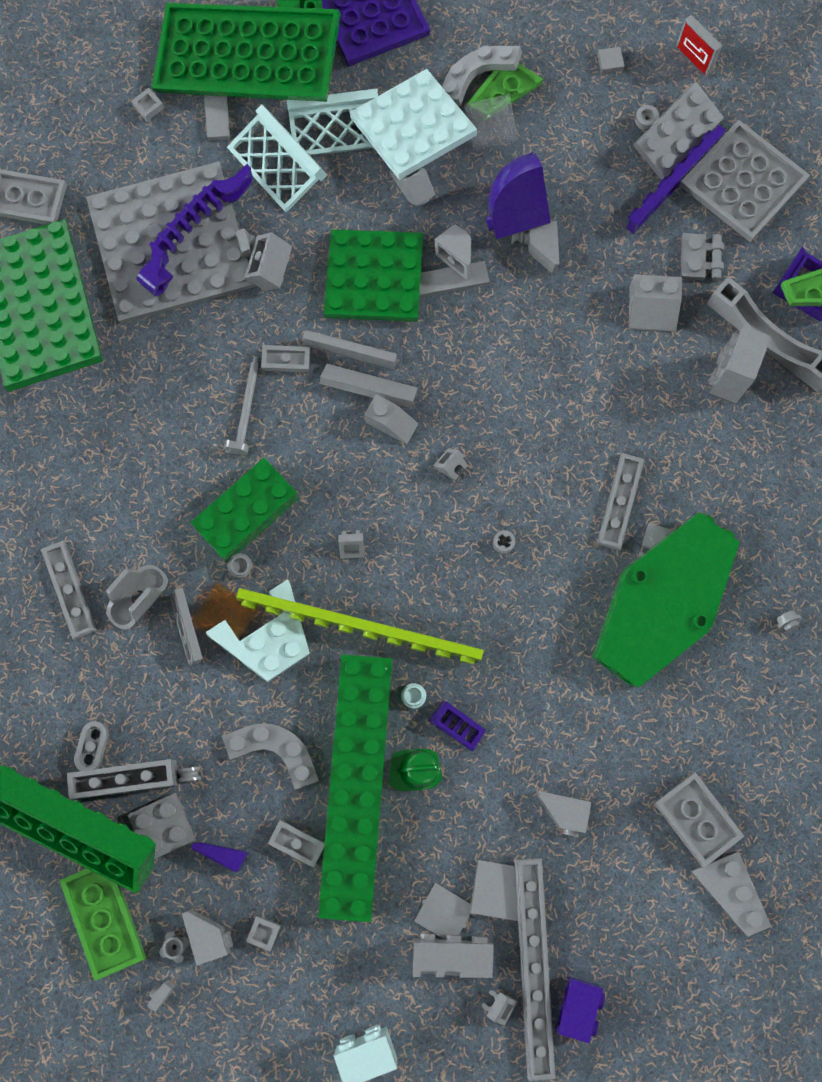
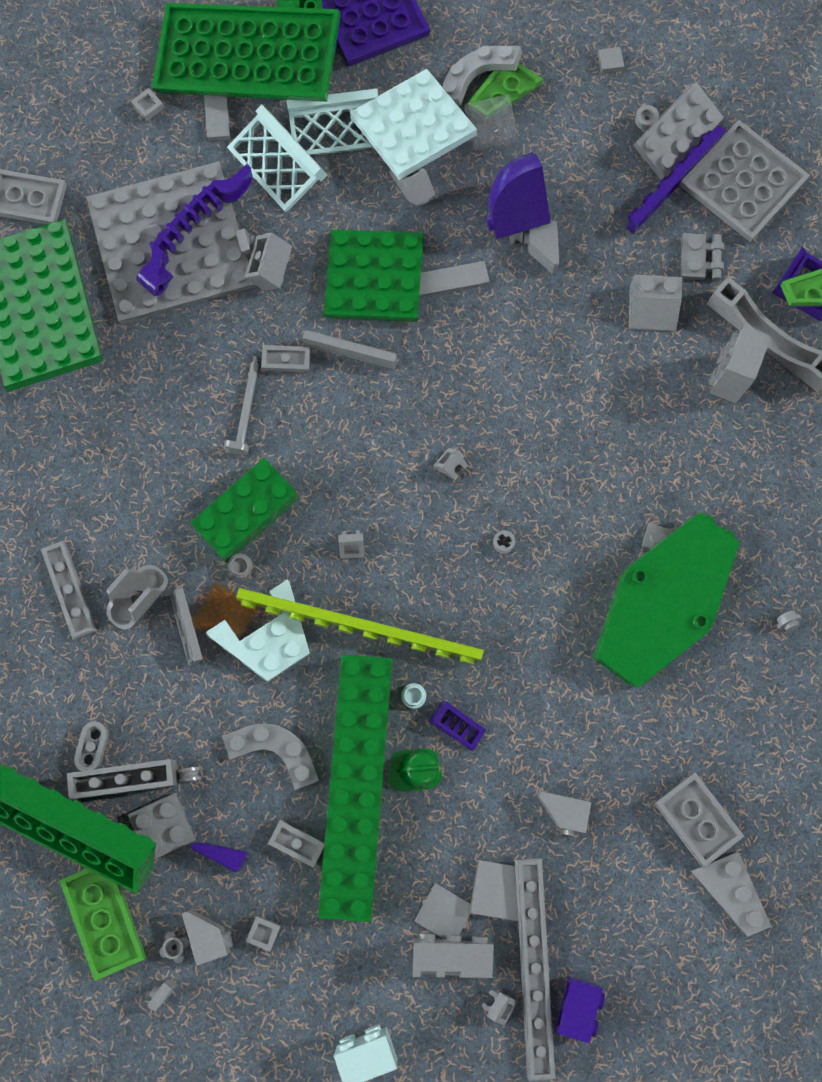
(368, 385): light grey tile -> none
(390, 419): light grey slope -> none
(455, 250): light grey slope -> none
(620, 501): light grey tile -> none
(698, 45): tile -> none

